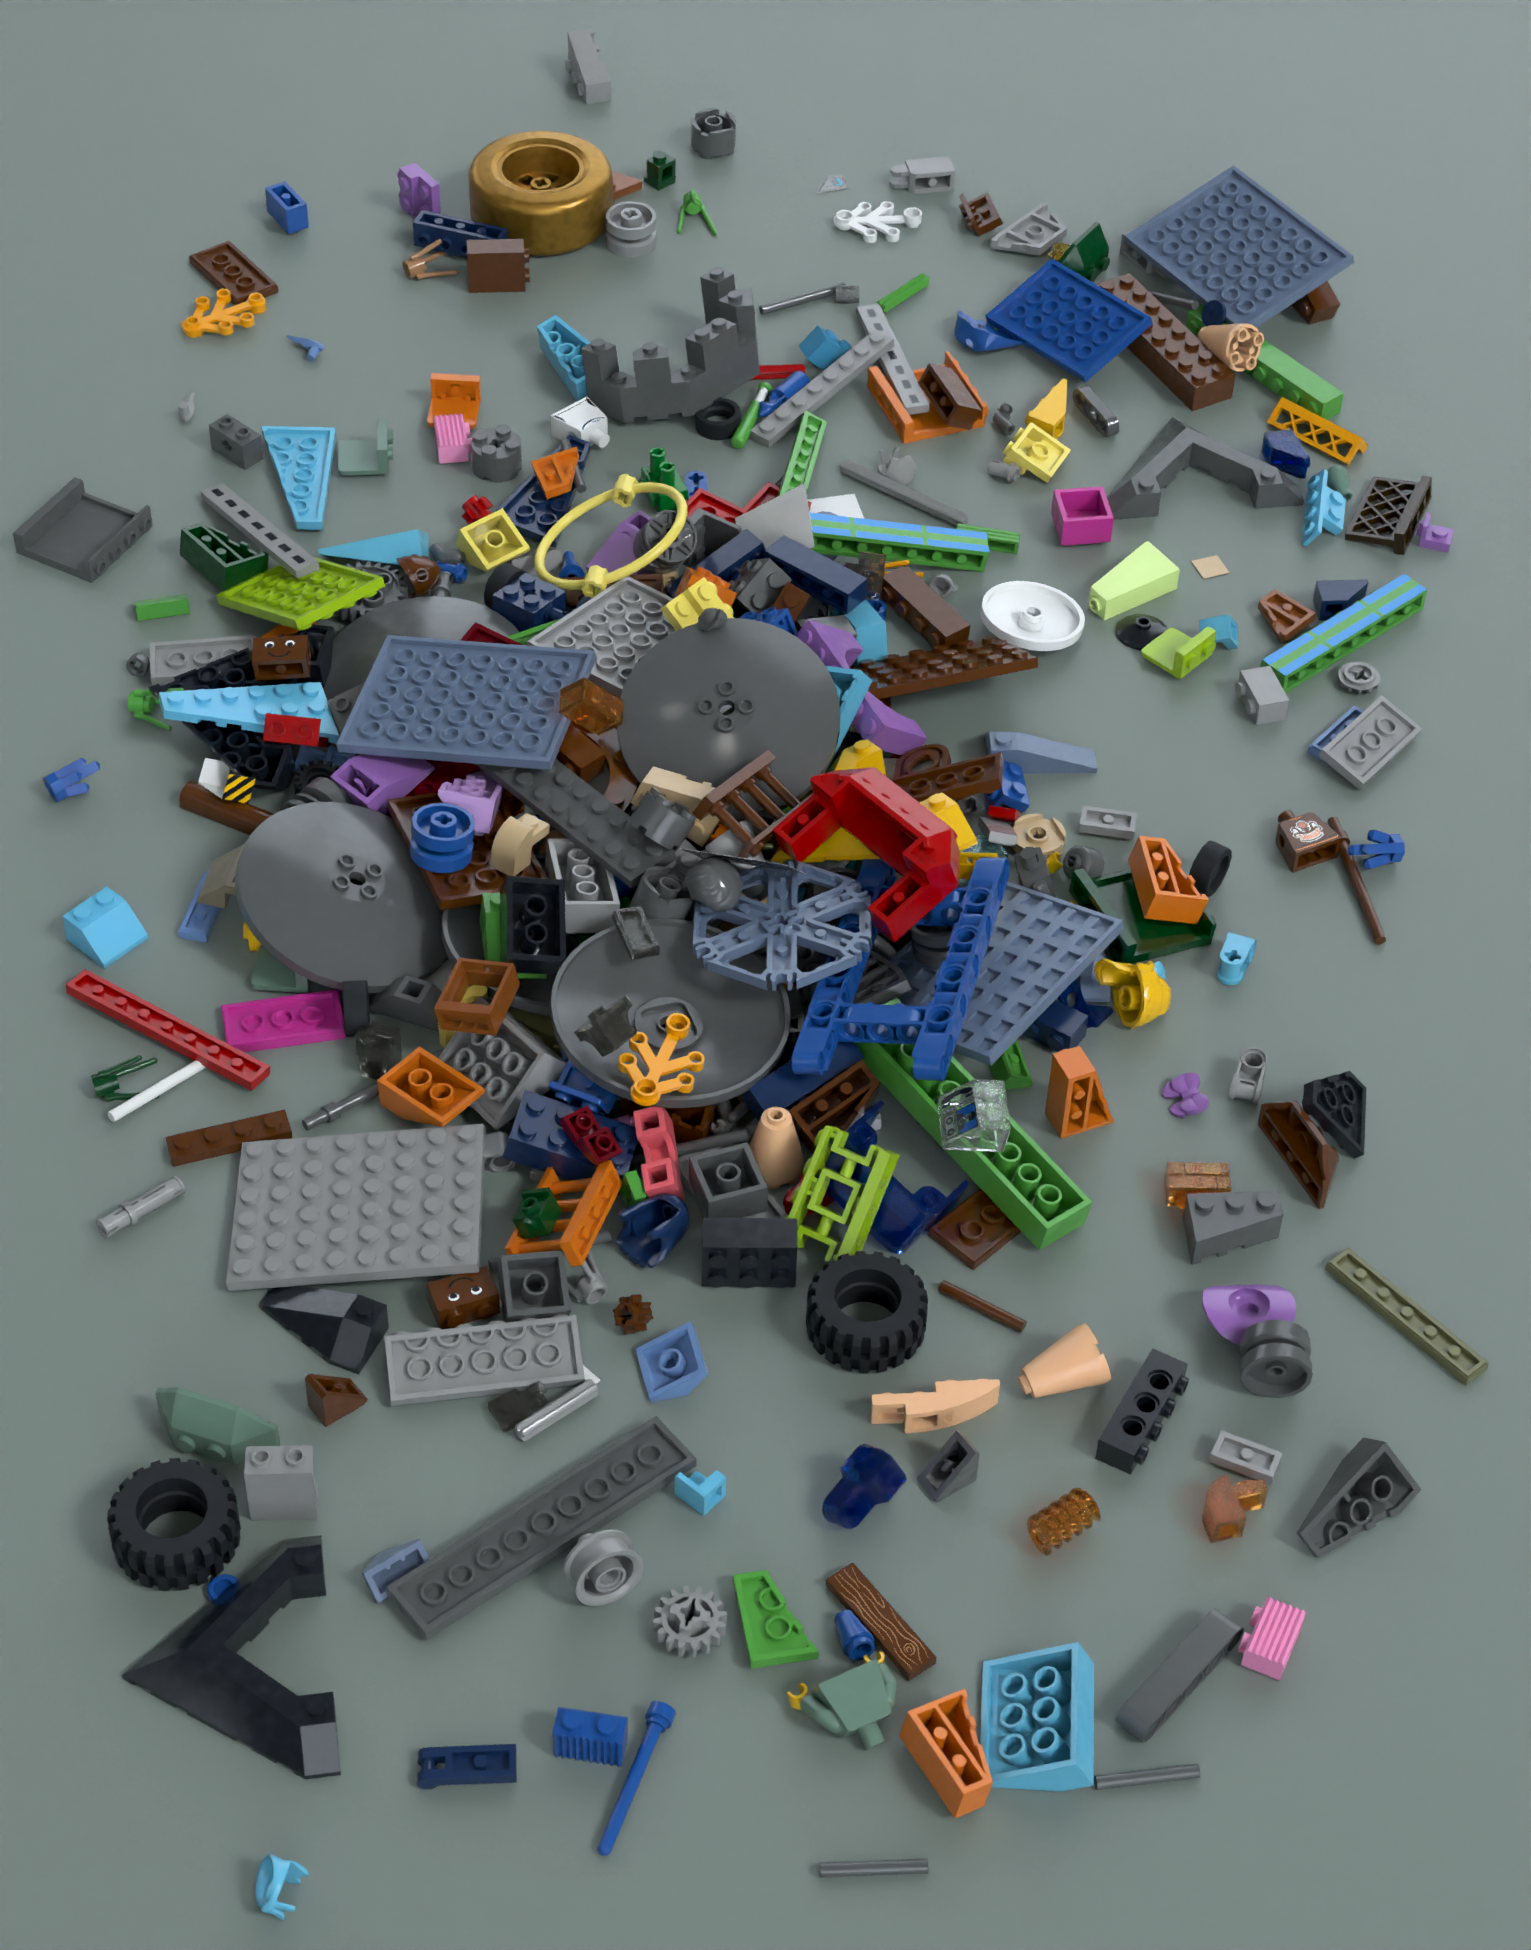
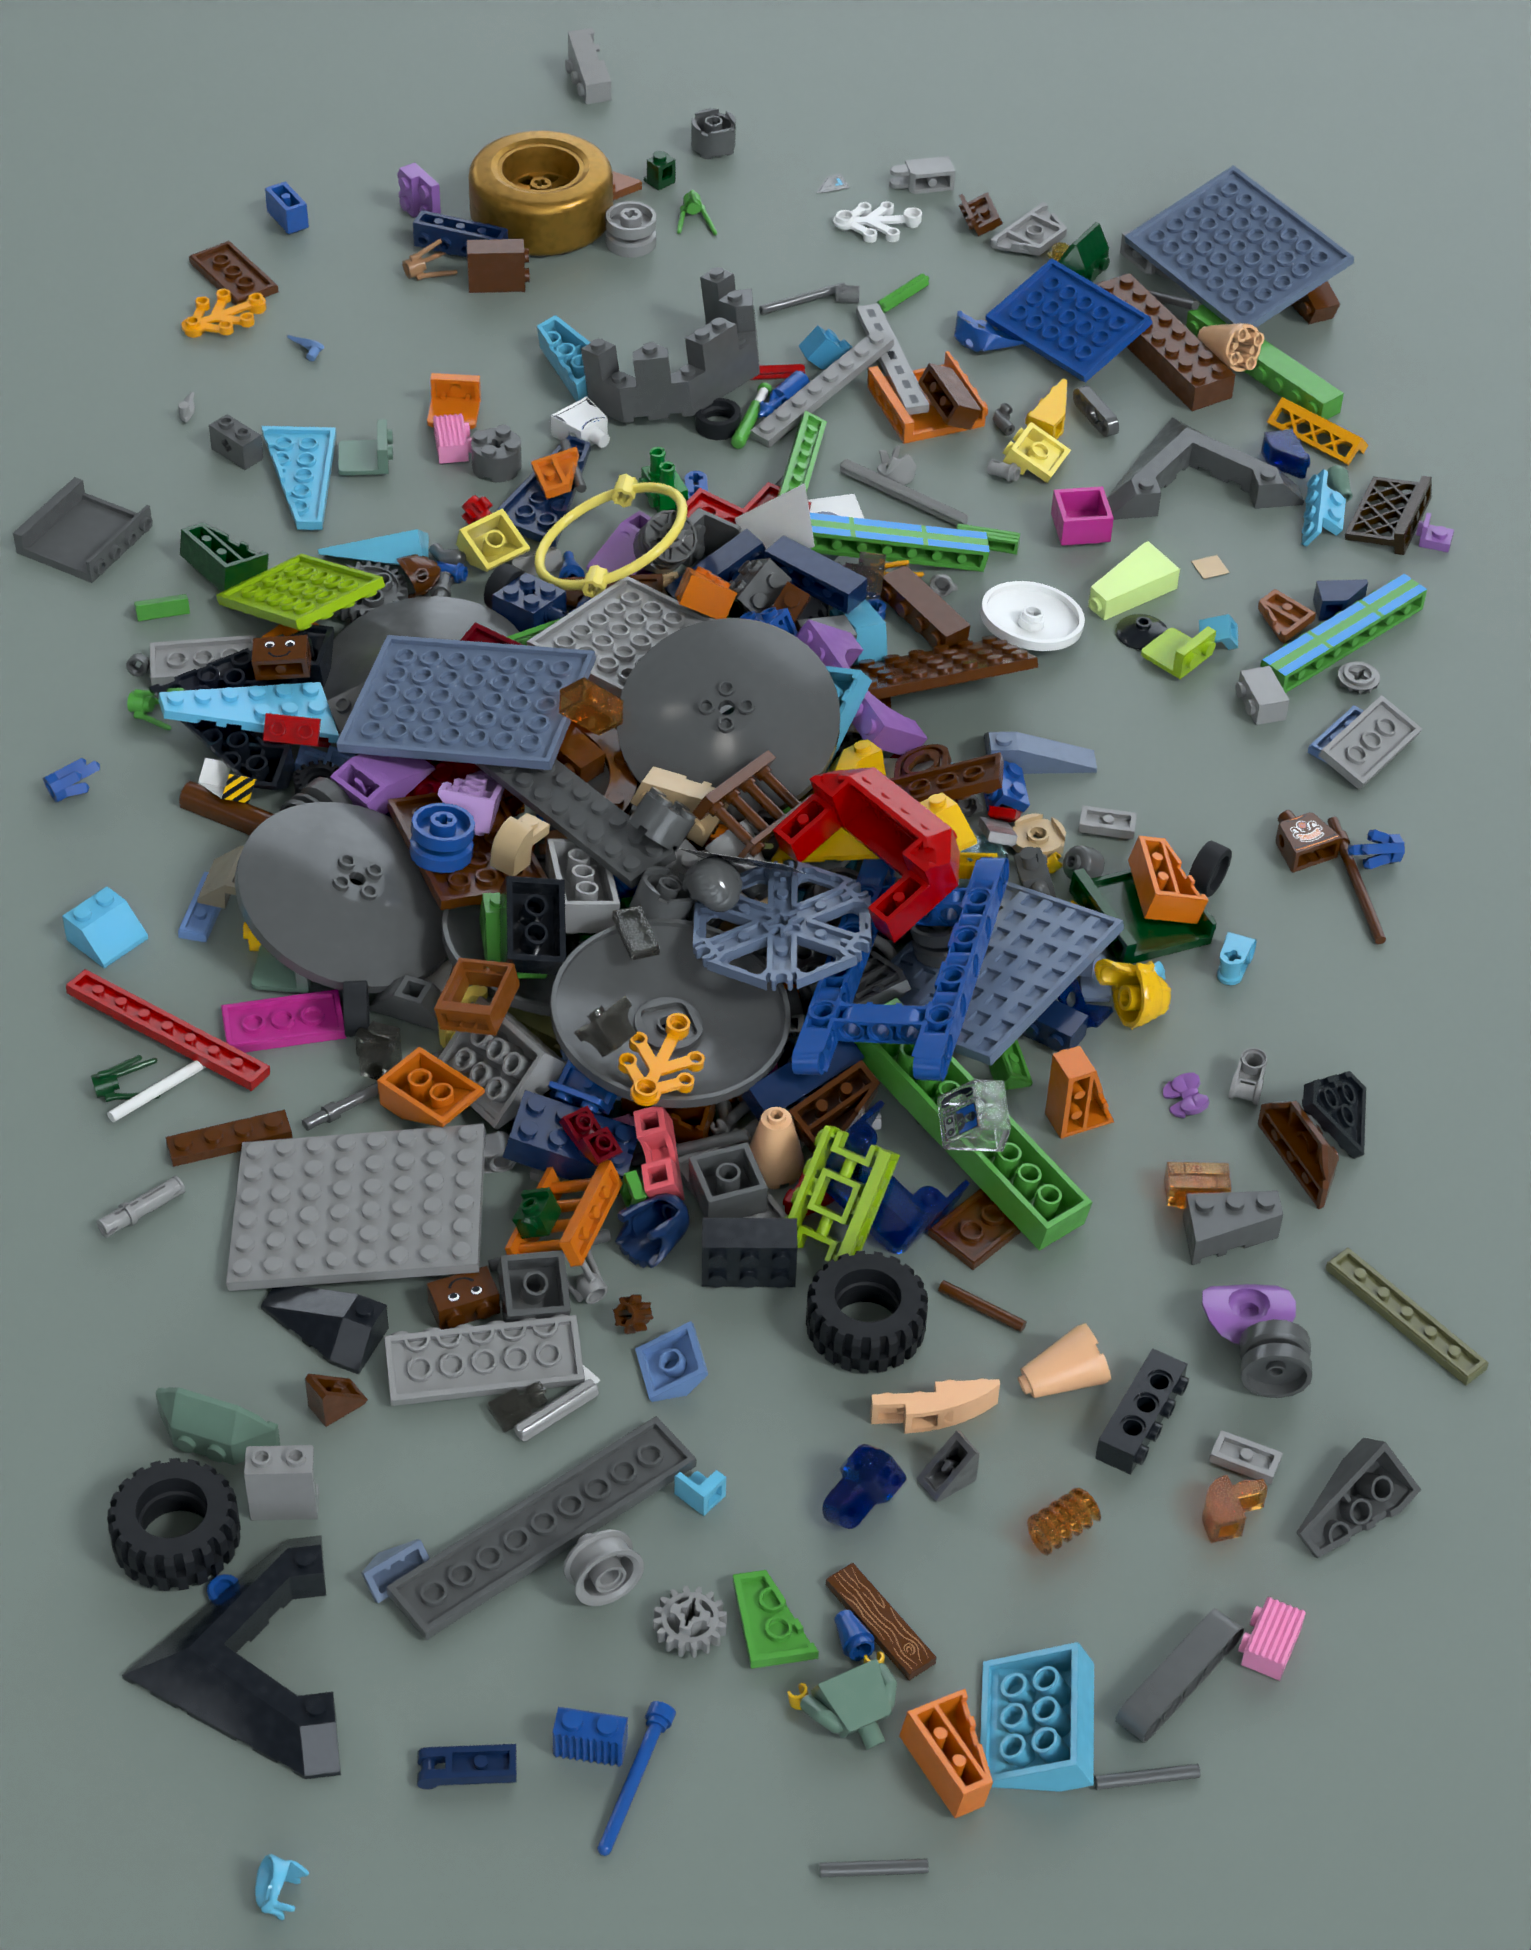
(260, 530): light grey tile -> none
(692, 602): light yellow plate -> none
(712, 619): dark grey piece -> none
(1213, 313): dark blue piece -> none

